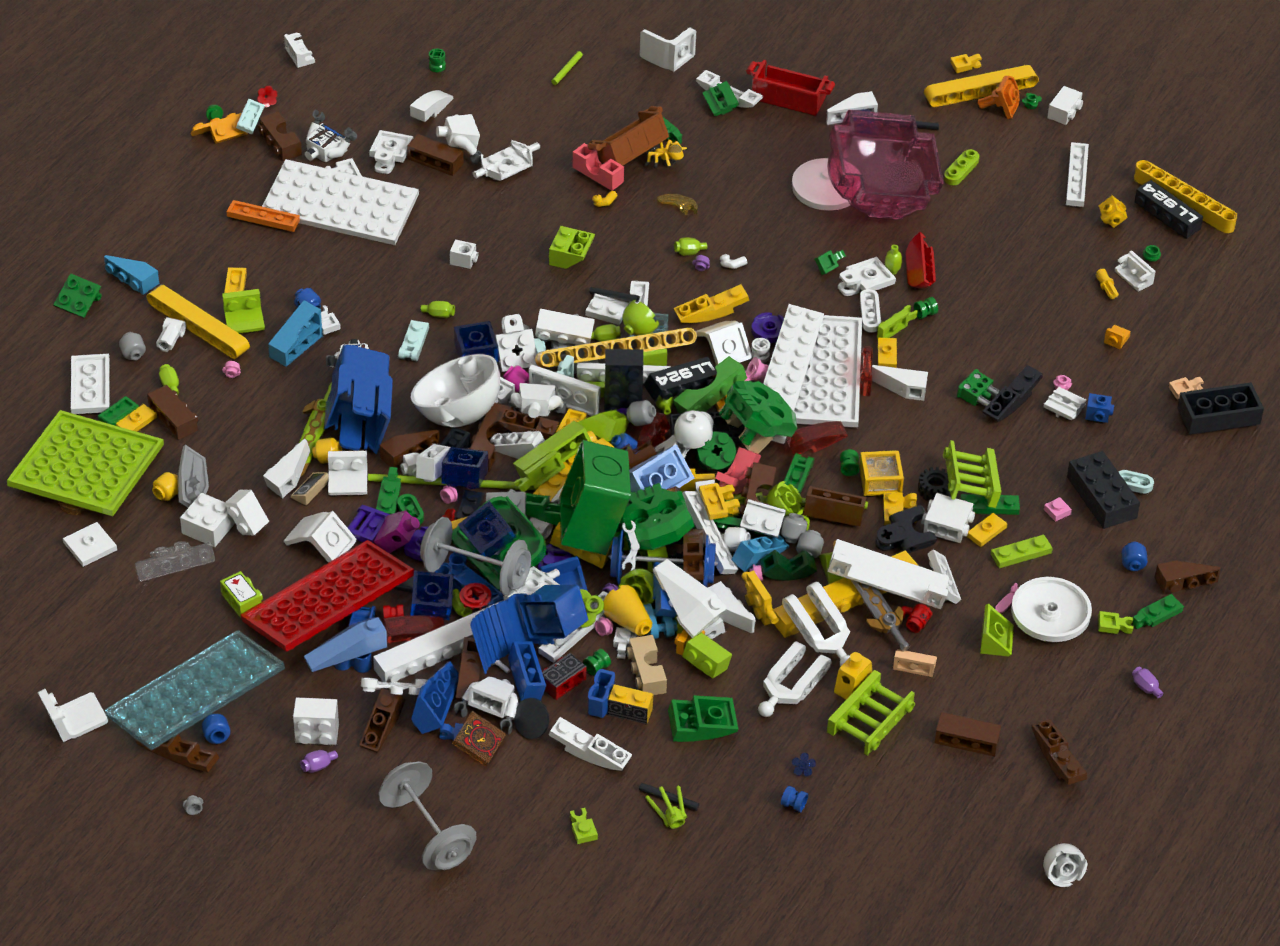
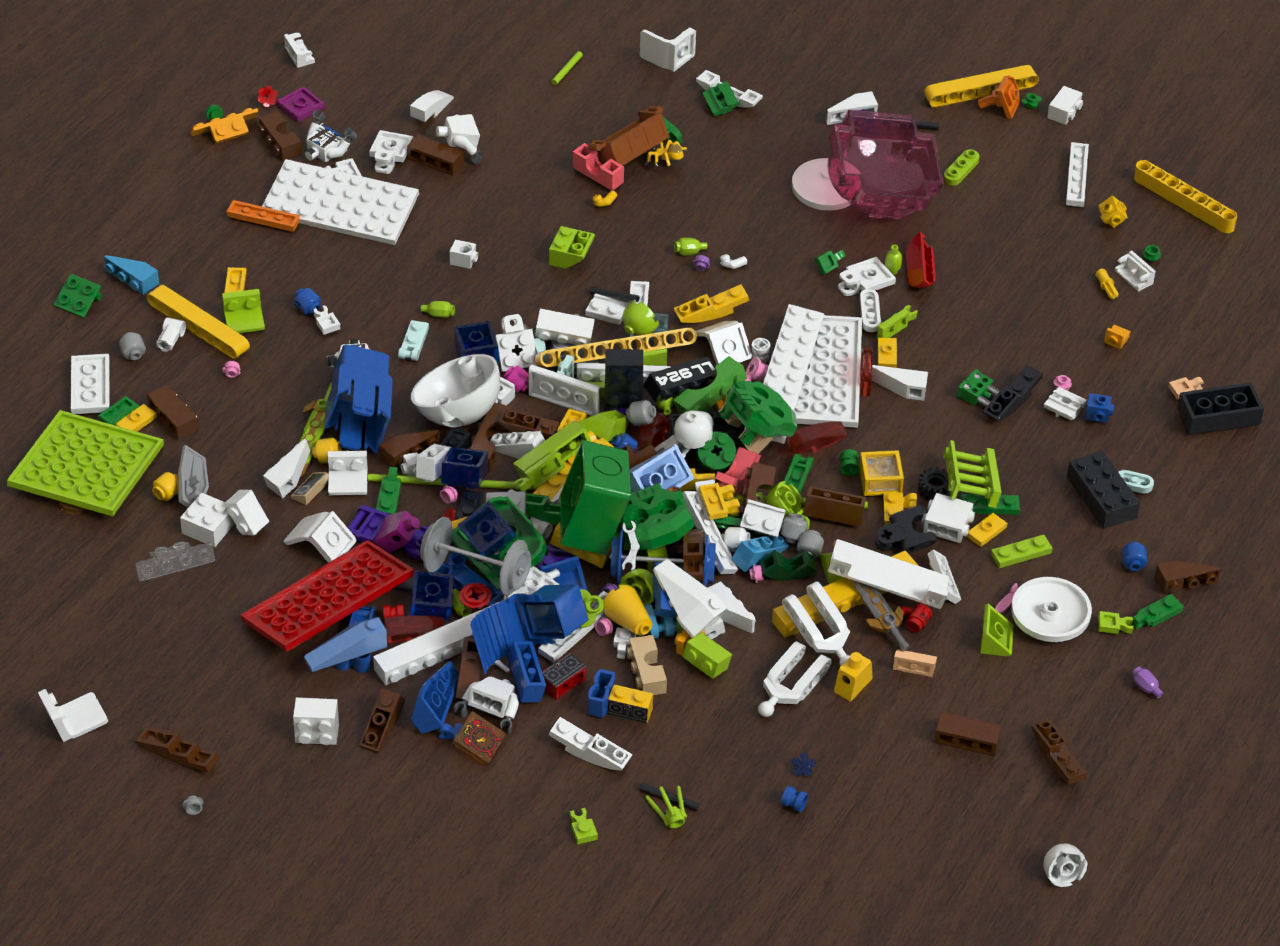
(90, 544): white plate -> none
(169, 377): lime plant -> none
(194, 689): clear light blue plate -> none
(216, 728): blue head -> none
(240, 593): brick -> none
(250, 116): light aqua plate -> none
(296, 334): dark azure wedge -> none
(300, 104): none -> magenta tile
(317, 760): medium lavender plant -> none
(371, 684): white plant -> none
(410, 504): green plate -> none
(437, 60): green wheel -> none
(449, 846): light grey axle -> none
(517, 156): white plate -> none
(531, 718): black shield -> none
(536, 400): white torso -> none
(596, 662): green wheel -> none
(606, 332): lime plant -> none
(683, 202): clear yellow piece -> none
(702, 718): green slope -> none
(759, 598): yellow plate -> none
(765, 320): dark purple plate -> none
(789, 88): red container -> none
(861, 697): lime fence -> none
(926, 307): green wheel -> none
(965, 63): yellow plate -> none
(1057, 509): bright pink plate -> none
(1168, 209): black brick -> none

